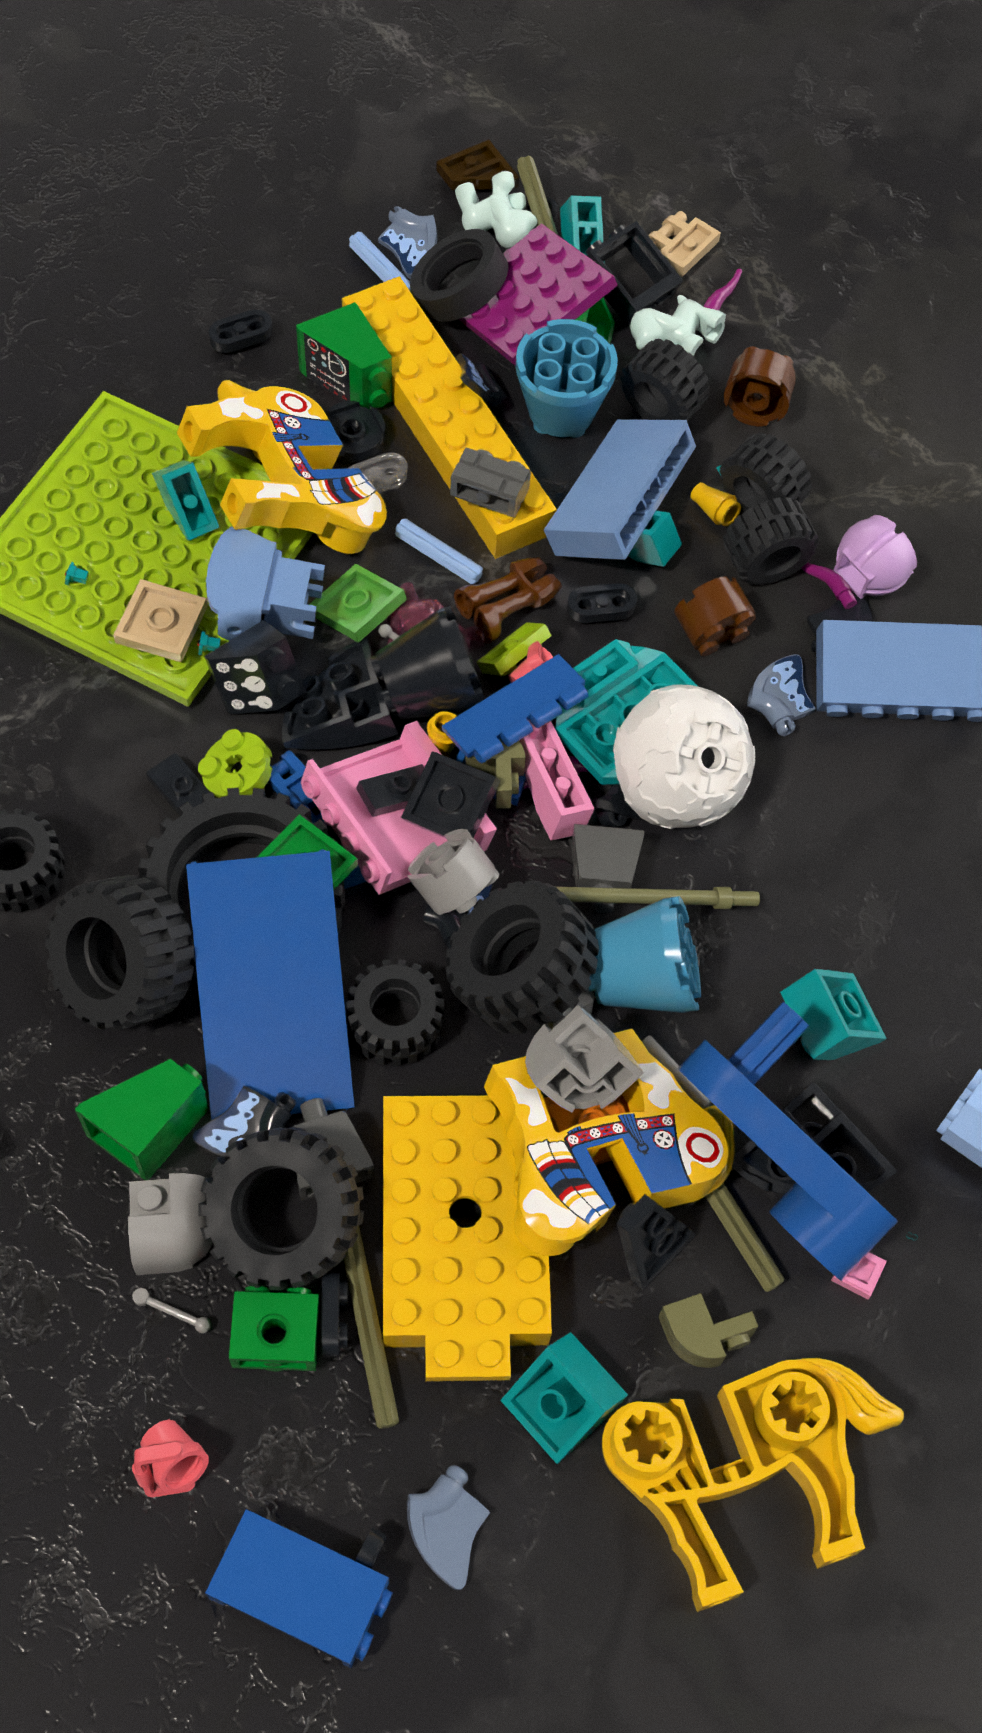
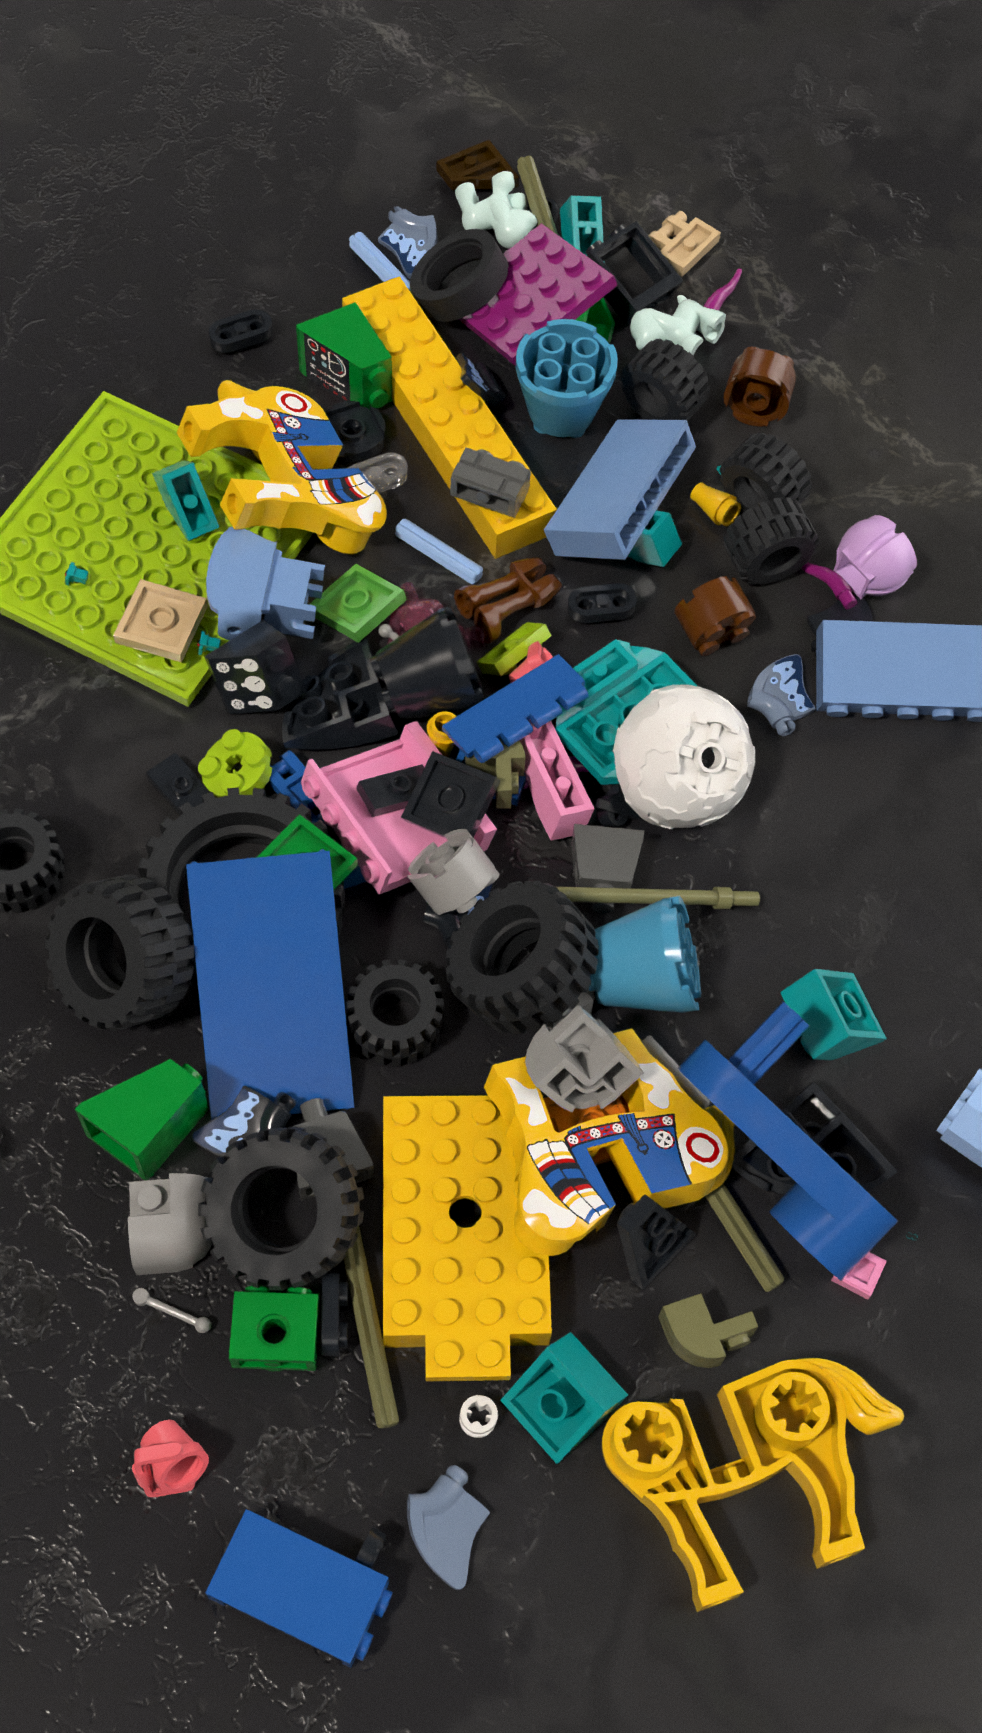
(476, 1429): none -> white bush

